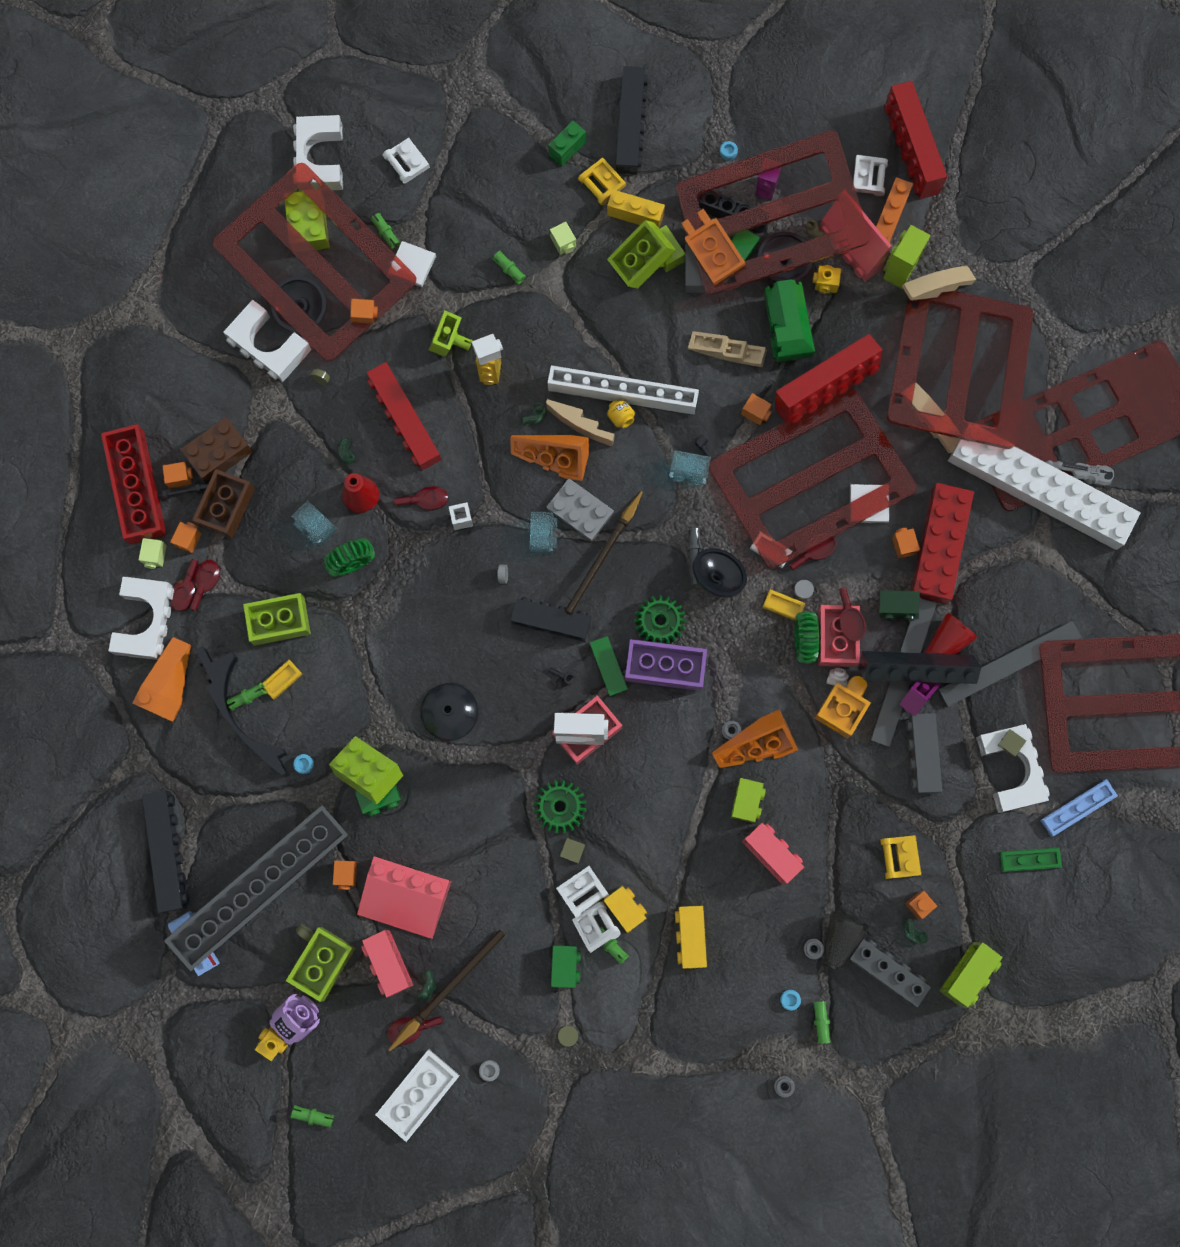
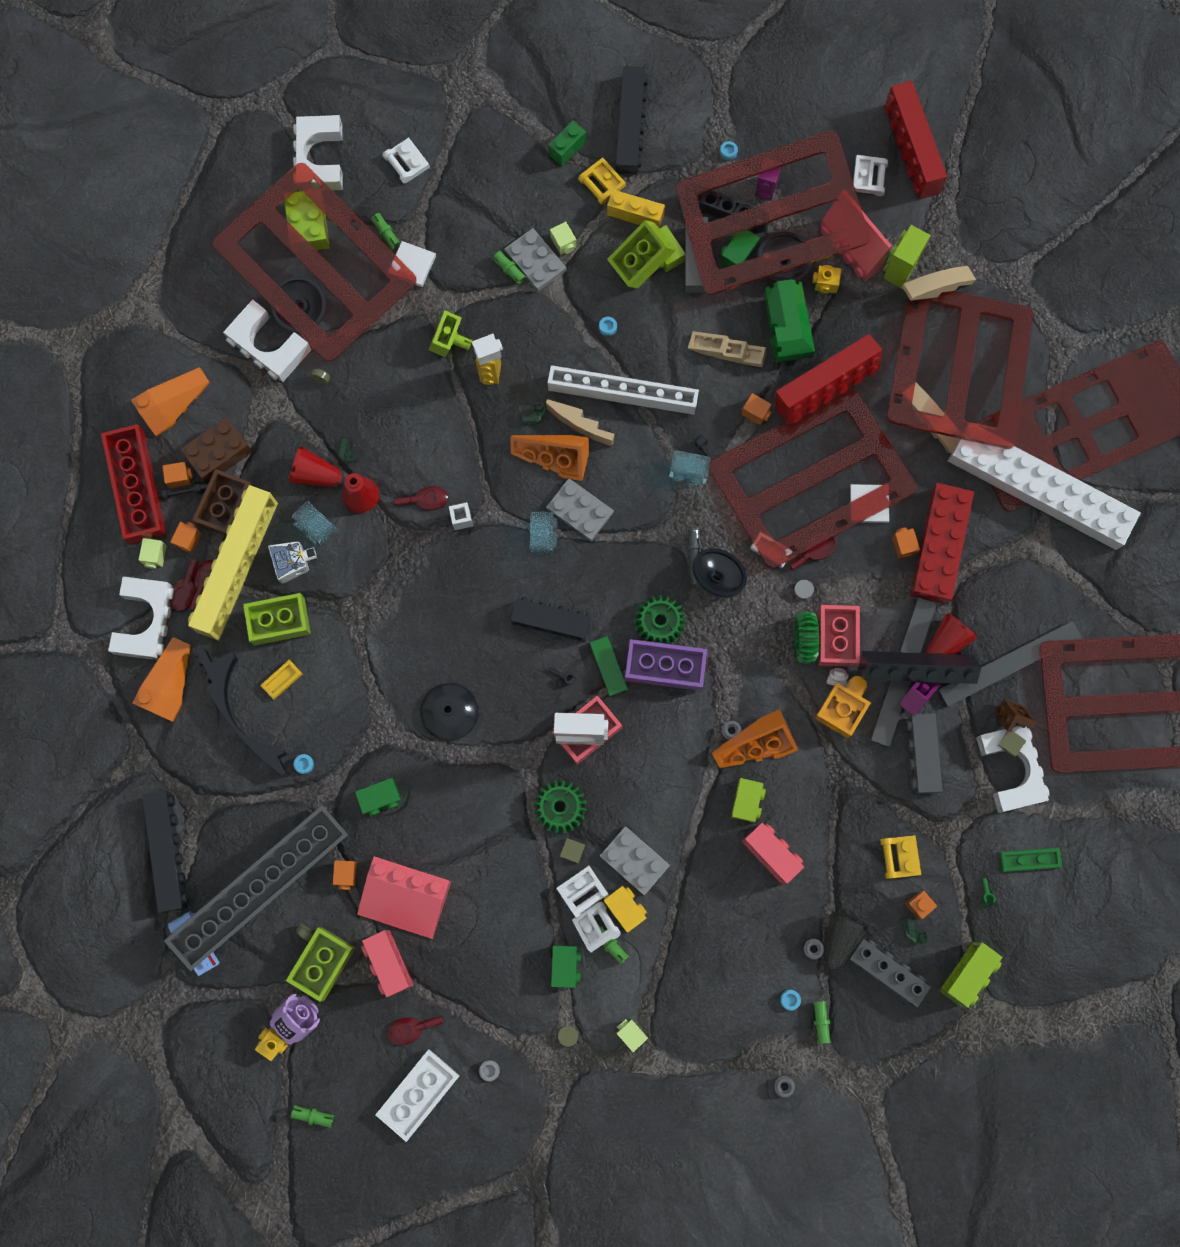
(167, 401): none -> orange wedge
(233, 563): none -> light yellow brick
(246, 696): bright green pin -> none
(290, 560): none -> torso
(313, 470): none -> red cone
(349, 557): green gear -> none
(363, 311): orange brick -> none
(366, 770): lime brick -> none
(406, 420): red brick -> none
(412, 1026): dark brown piece -> none
(428, 988): clear green arm -> none
(502, 574): light grey tile -> none
(535, 259): none -> light grey plate
(607, 326): none -> medium azure tile
(621, 413): yellow head -> none
(622, 523): dark brown piece -> none
(631, 1034): none -> yellowish green brick
(634, 860): none -> light grey plate
(691, 937): yellow brick -> none
(713, 248): orange tile -> none
(783, 605): yellow tile -> none
(813, 229): olive arm -> none
(851, 619): dark red piece -> none
(893, 207): orange brick -> none
(899, 605): dark green brick -> none
(987, 895): none -> green hand
(1012, 713): none -> reddish brown bracket
(1078, 808): light blue tile -> none
(1099, 474): light grey piece -> none

